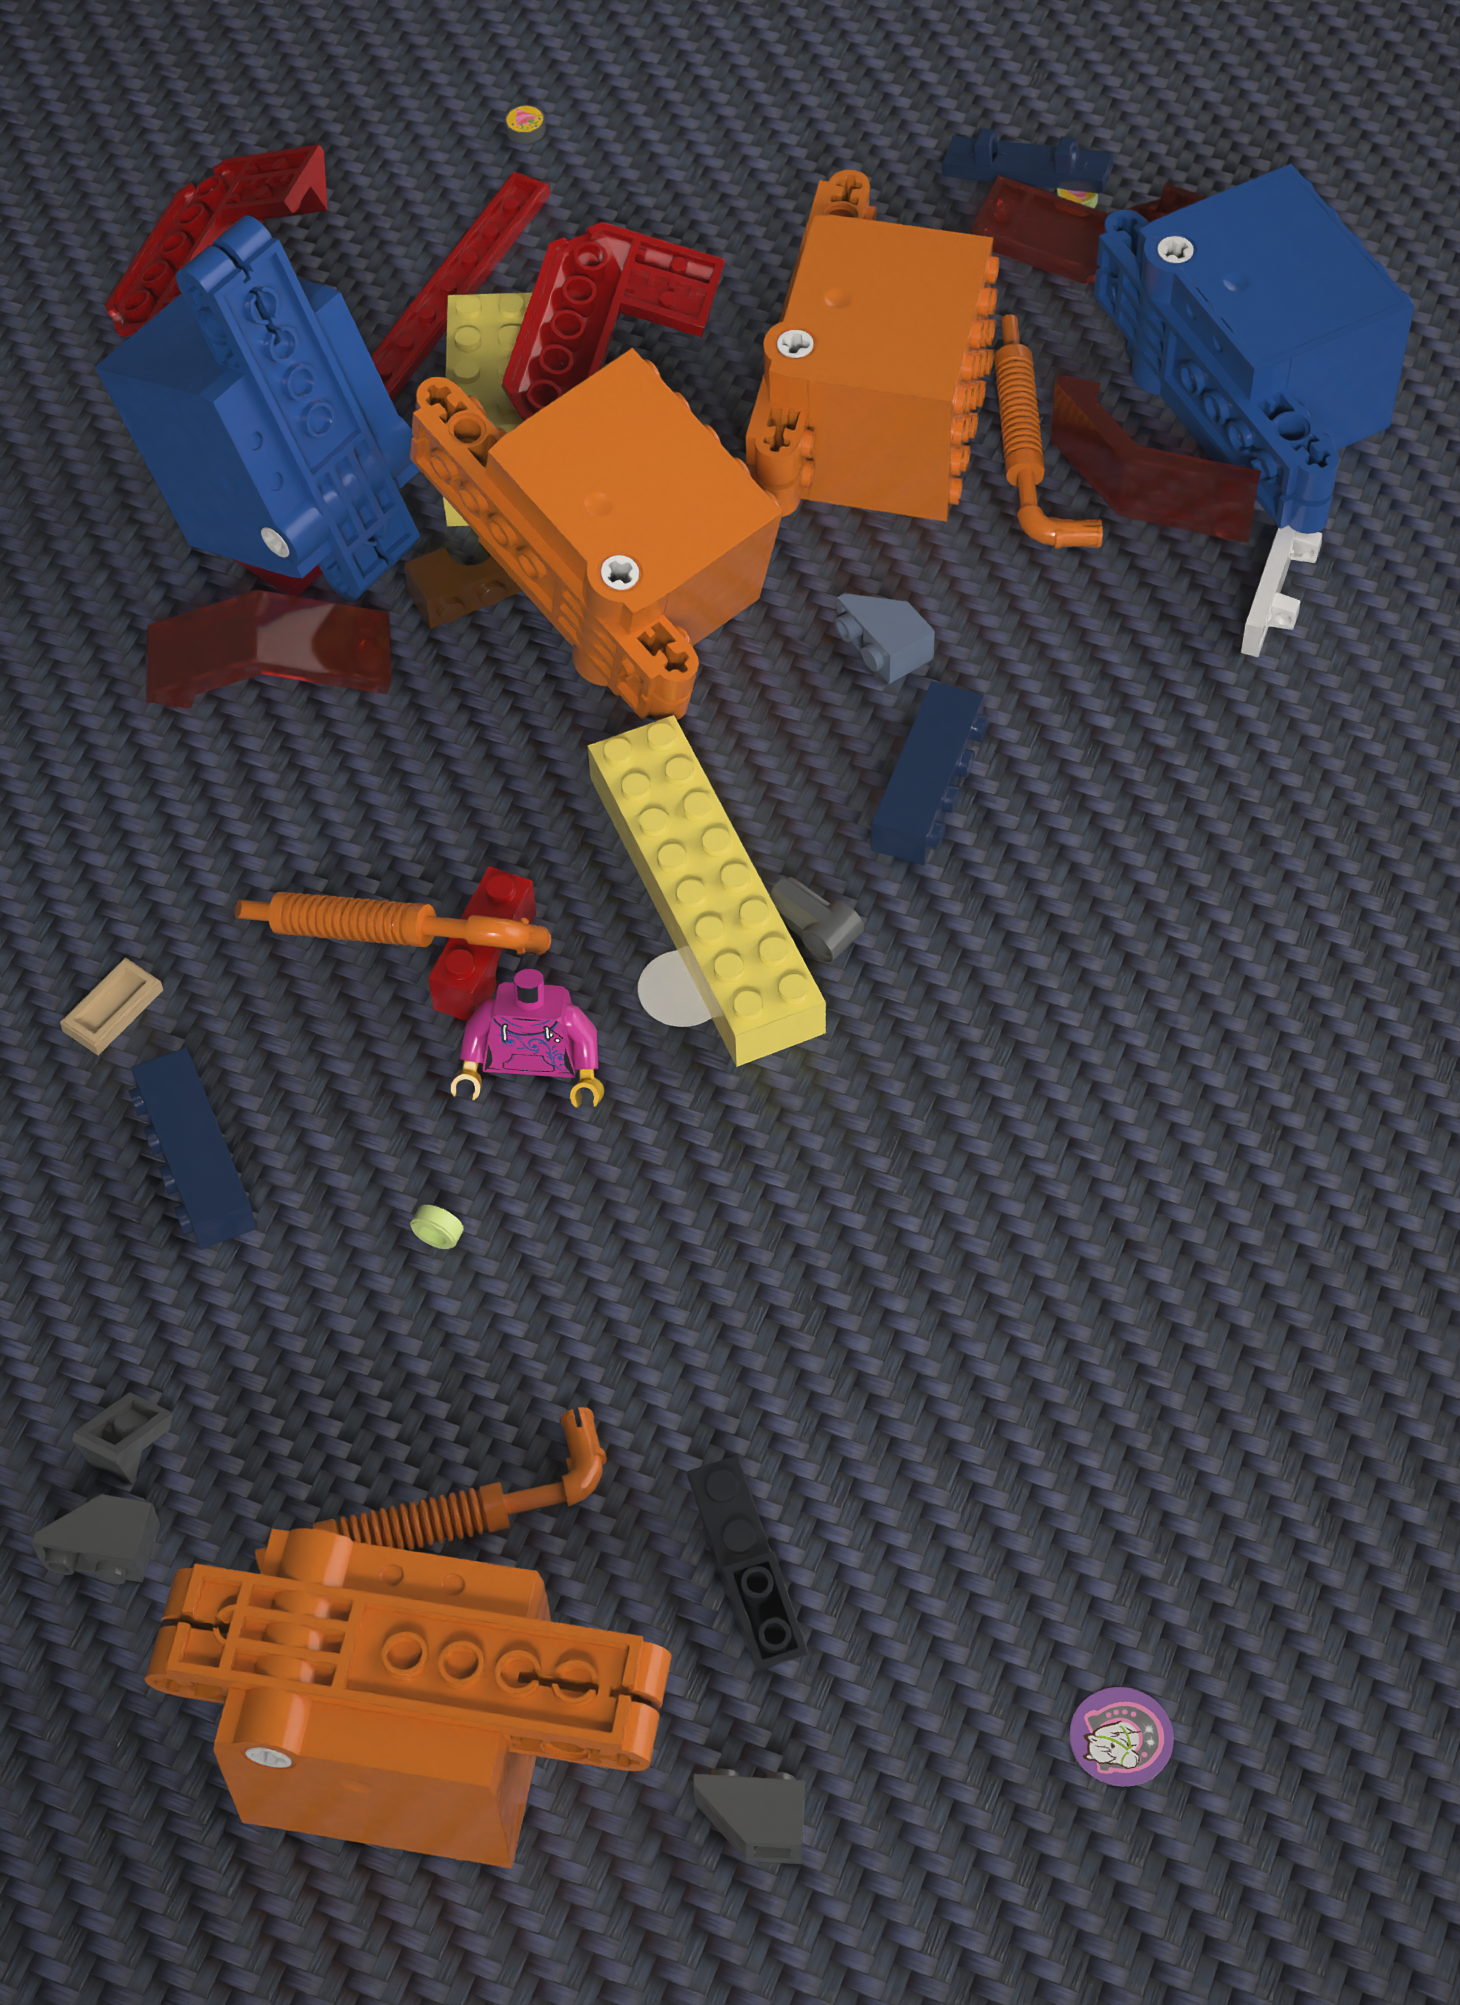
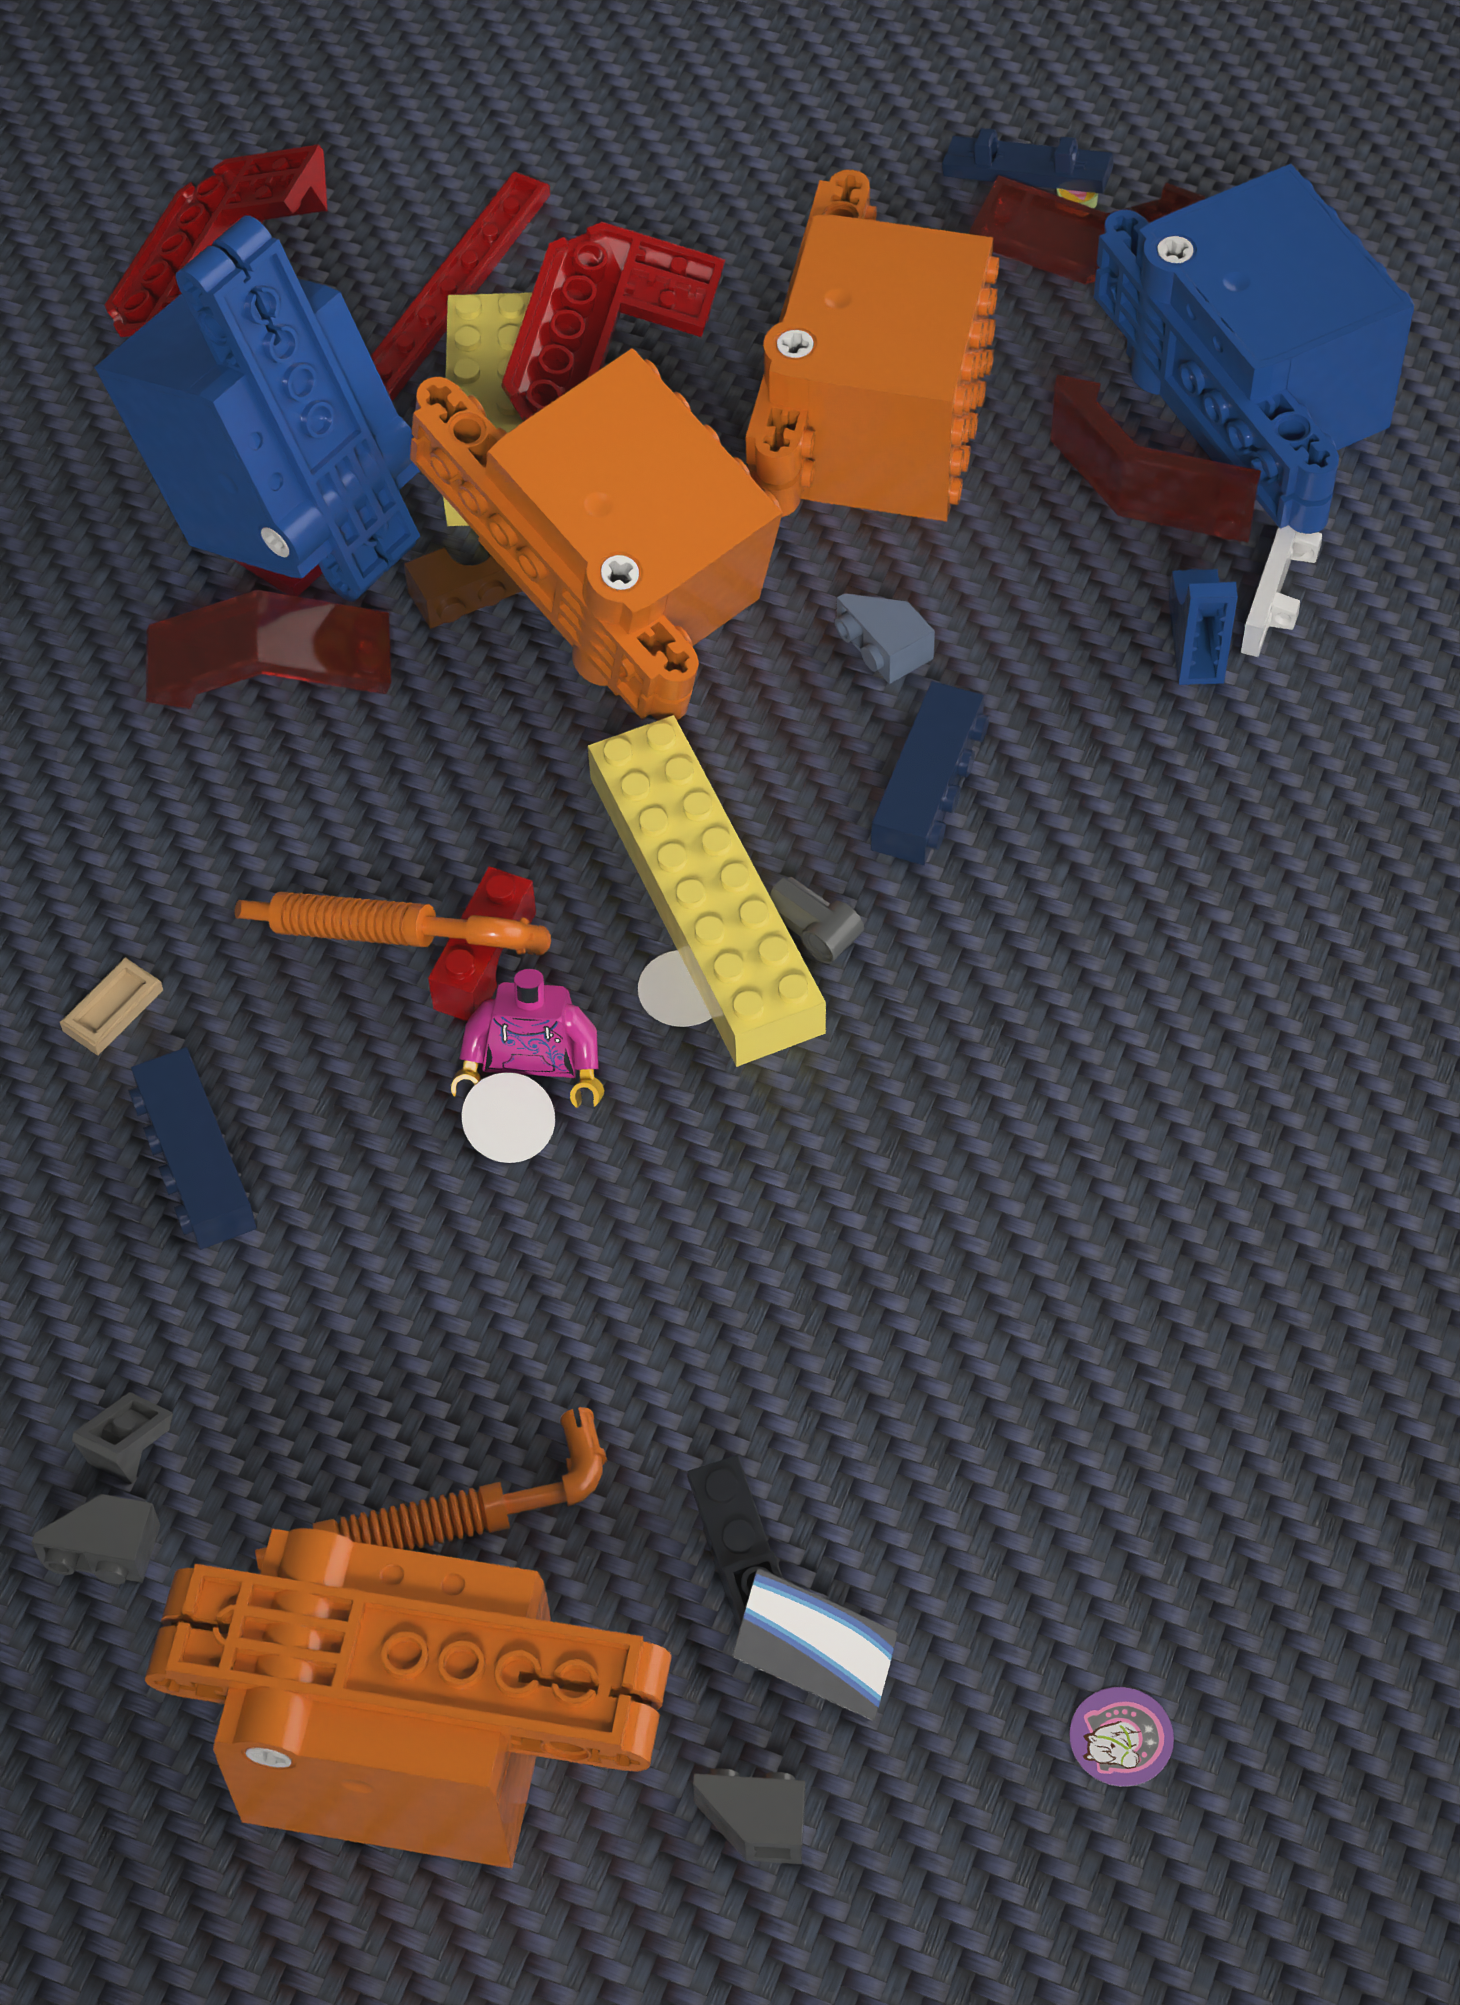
(436, 1227): yellowish green tile -> none
(508, 1117): none -> white sticker
(525, 124): tile -> none
(815, 1644): none -> sticker
(1024, 448): orange piece -> none
(1201, 624): none -> blue arch

